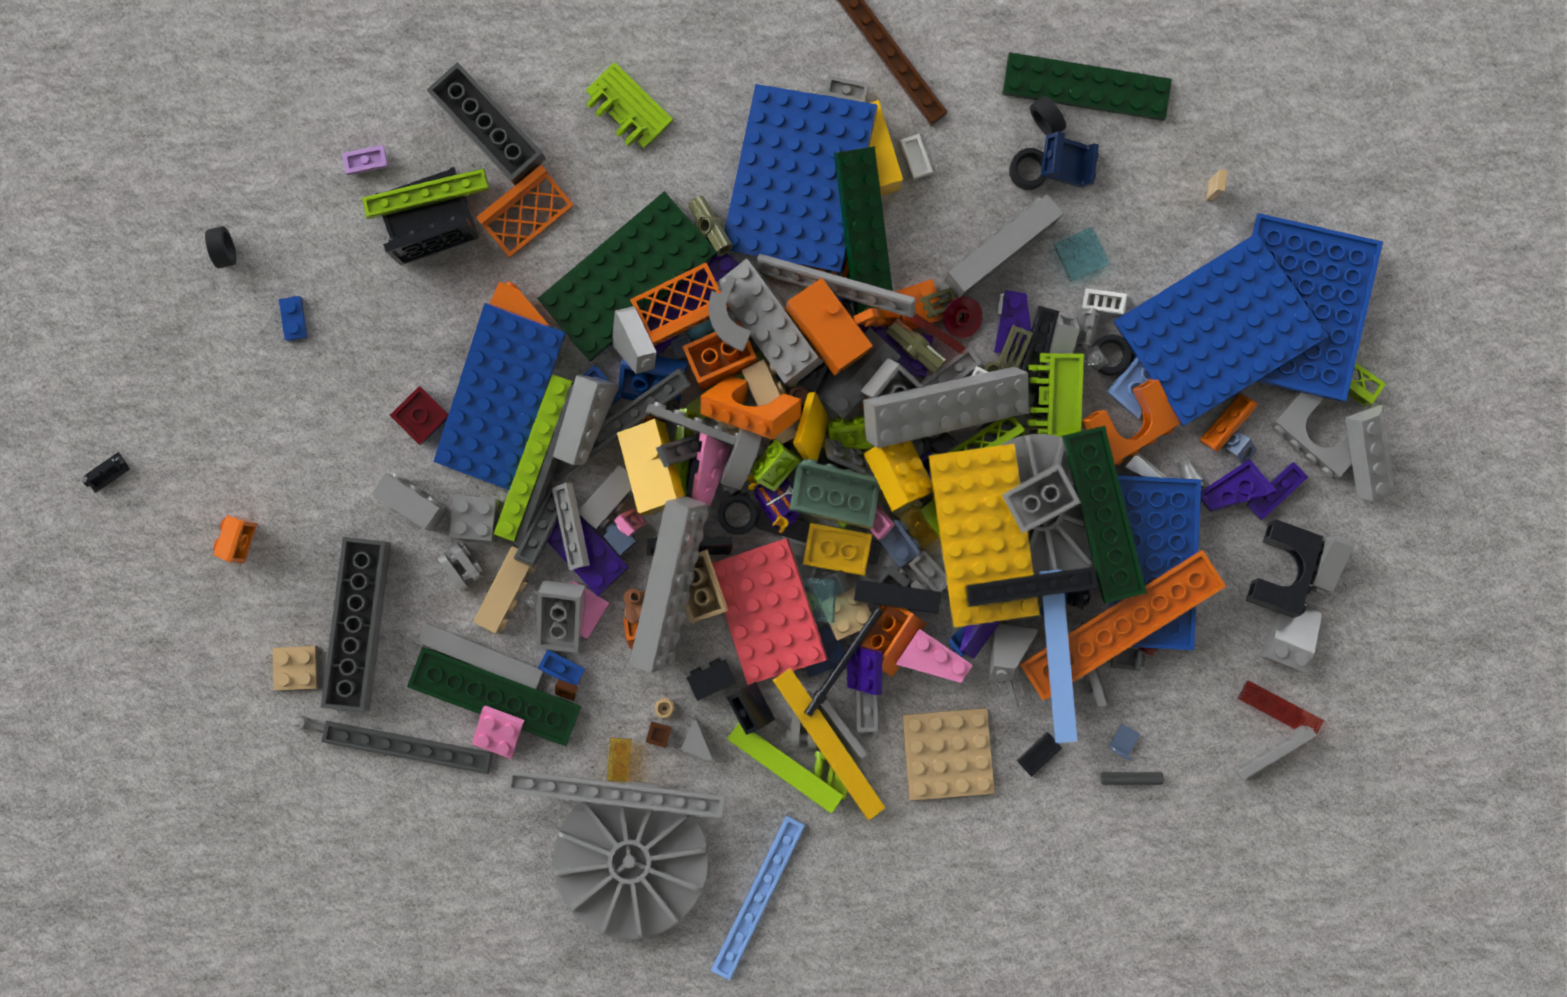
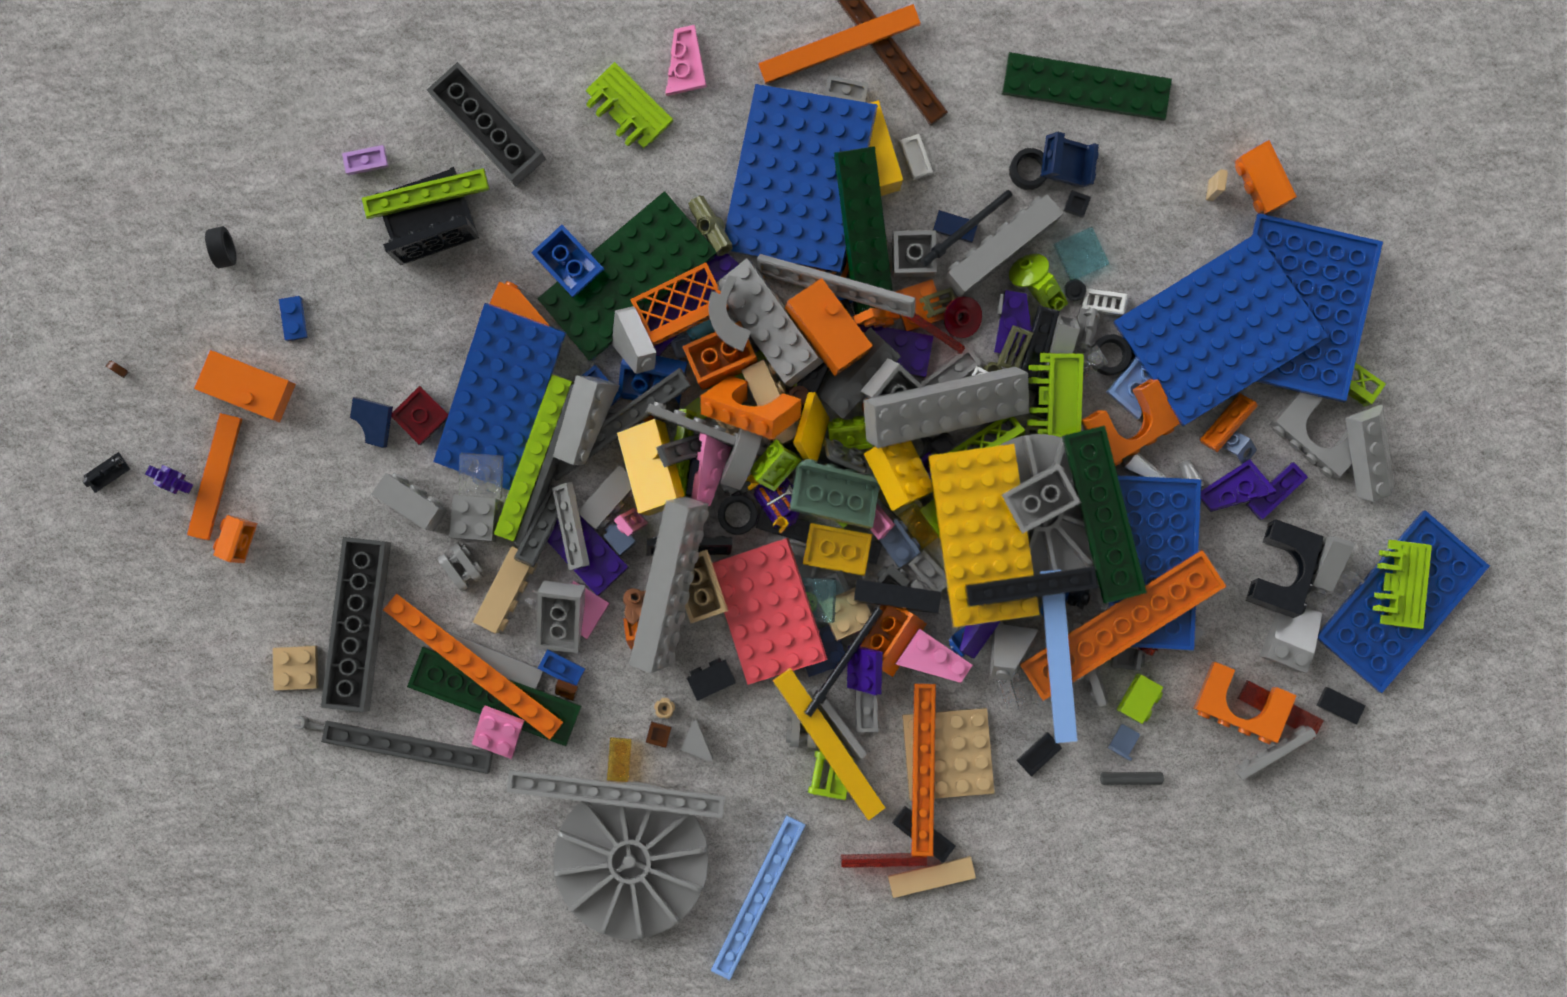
(117, 368): none -> reddish brown tile
(169, 479): none -> dark purple gear
(214, 476): none -> orange tile
(245, 386): none -> orange brick
(374, 420): none -> dark blue tile
(473, 666): none -> orange plate
(481, 475): none -> clear plate
(513, 196): orange fence -> none
(567, 261): none -> blue slope
(686, 64): none -> bright pink wing
(750, 708): black brick -> none
(786, 768): lime tile -> none
(839, 44): none -> orange tile
(882, 860): none -> clear red tile
(907, 252): none -> light grey brick
(915, 346): olive piece -> none
(923, 769): none -> orange tile
(931, 876): none -> tan tile
(940, 248): none -> black bar
(941, 845): none -> black plate
(949, 223): none -> dark blue tile
(1028, 270): none -> lime dish
(1047, 116): black tyre -> none
(1049, 293): none -> lime slope
(1075, 289): none -> black tile
(1077, 203): none -> black plate
(1140, 699): none -> lime brick
(1265, 179): none -> orange slope
(1266, 725): none -> orange arch
(1340, 705): none -> black tile
(1382, 650): none -> blue plate
(1406, 583): none -> lime hinge

